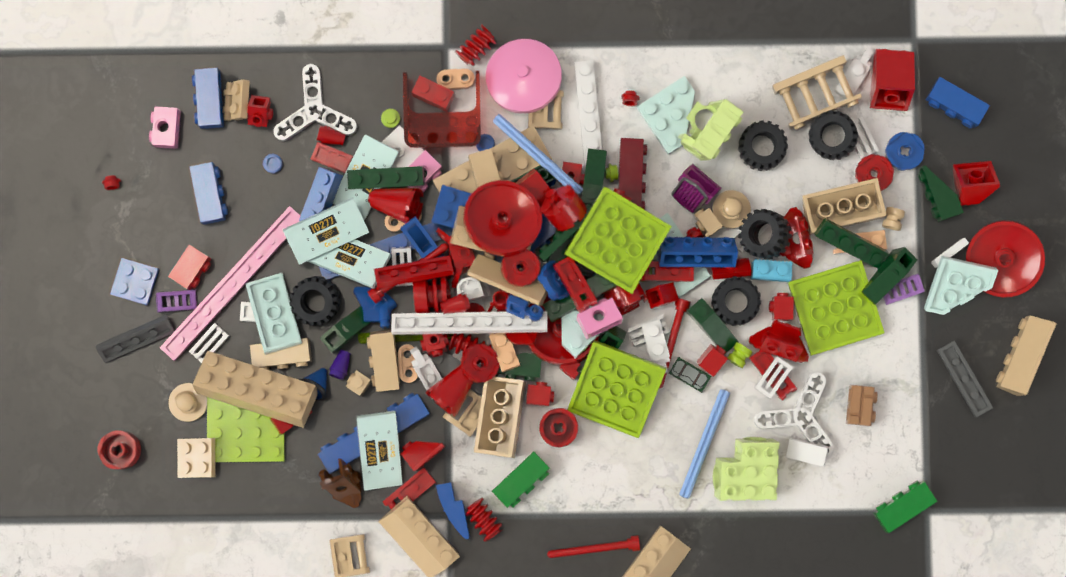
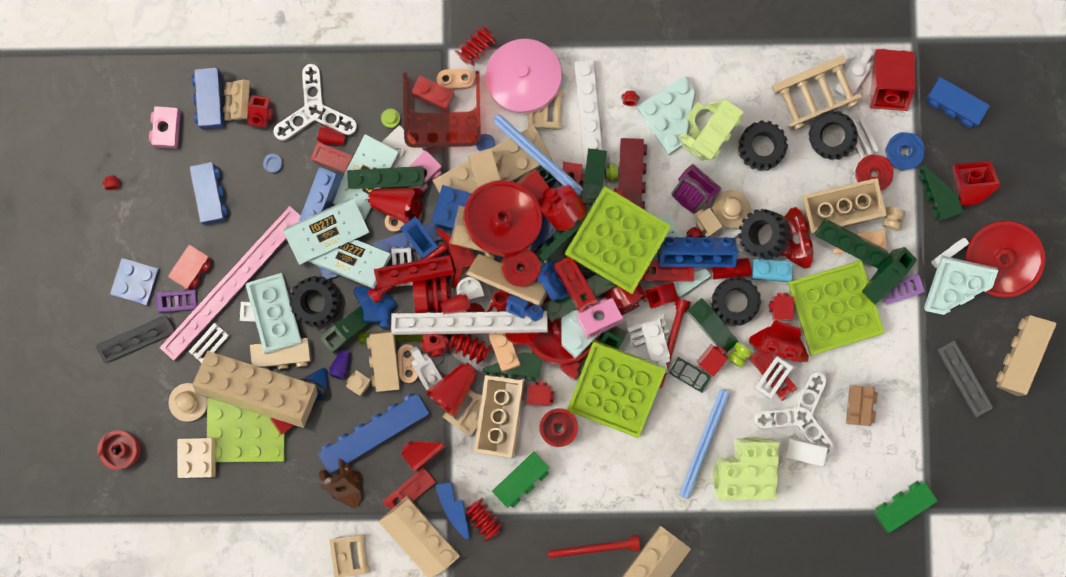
(379, 450): light aqua tile -> none
(488, 360): red plate -> none

